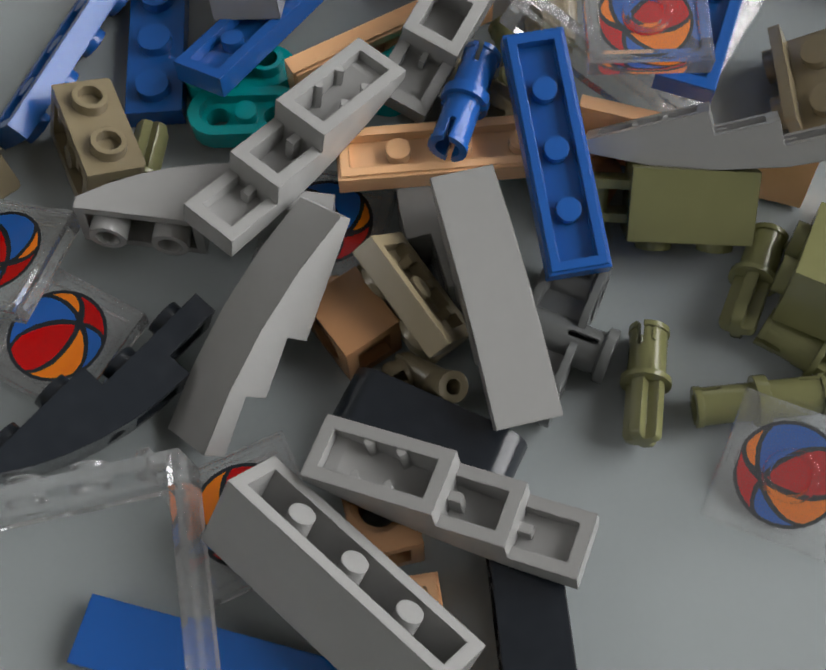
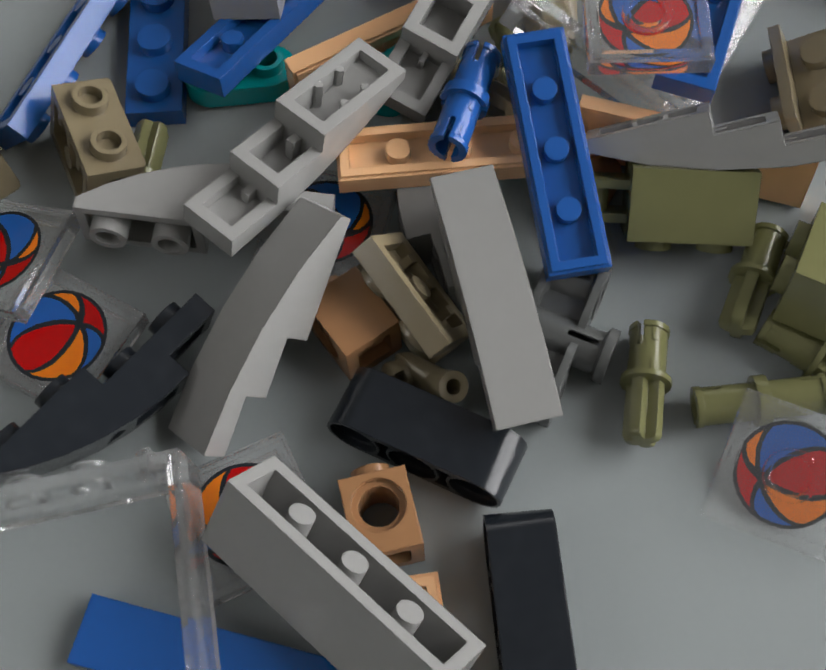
(243, 108): teal plate -> none
(451, 501): light grey slope -> none

